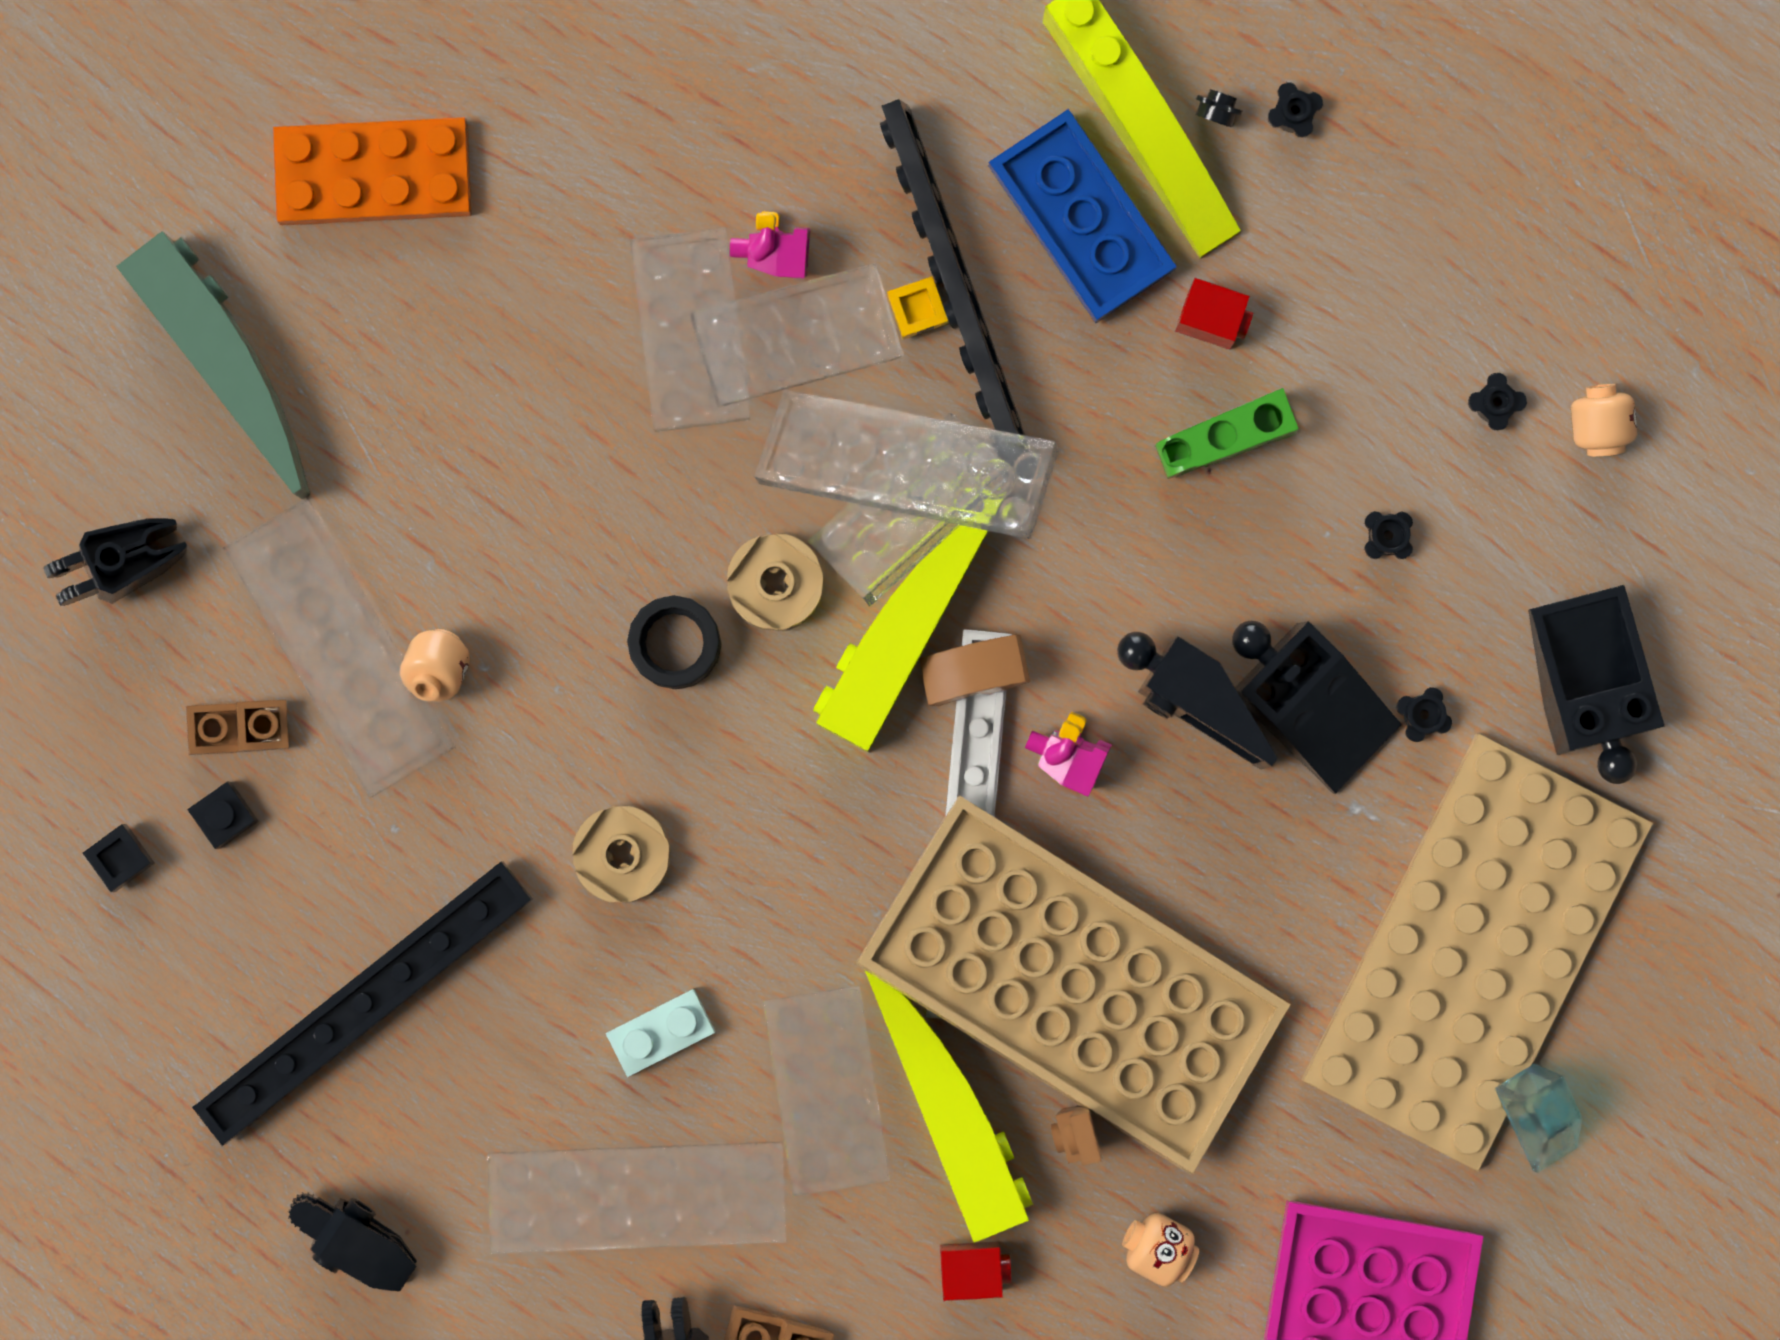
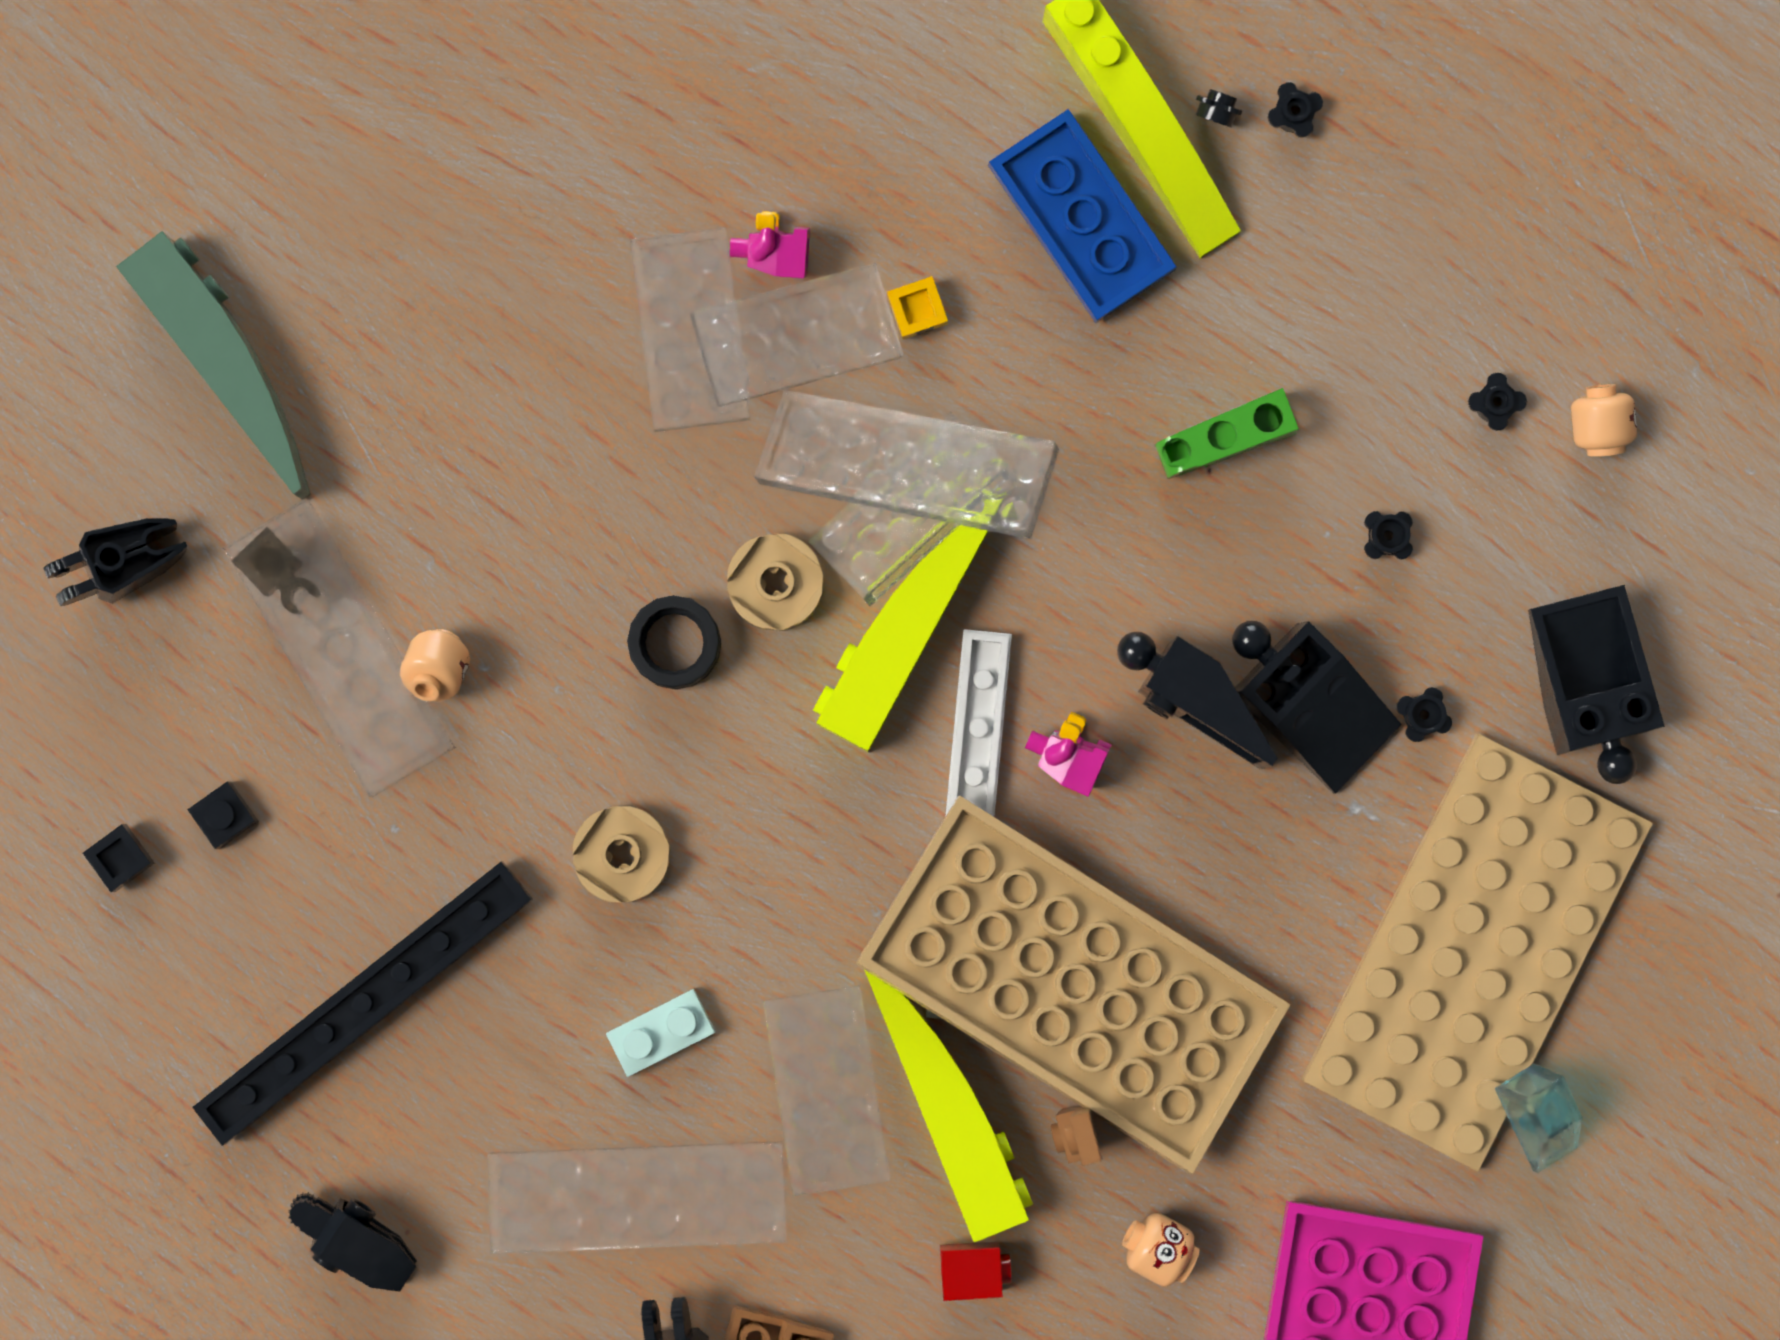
(237, 727): medium nougat slope -> none
(272, 567): none -> clear smoke plate
(372, 171): orange plate -> none
(949, 267): black plate -> none
(974, 670): medium nougat slope -> none
(1214, 314): red brick -> none

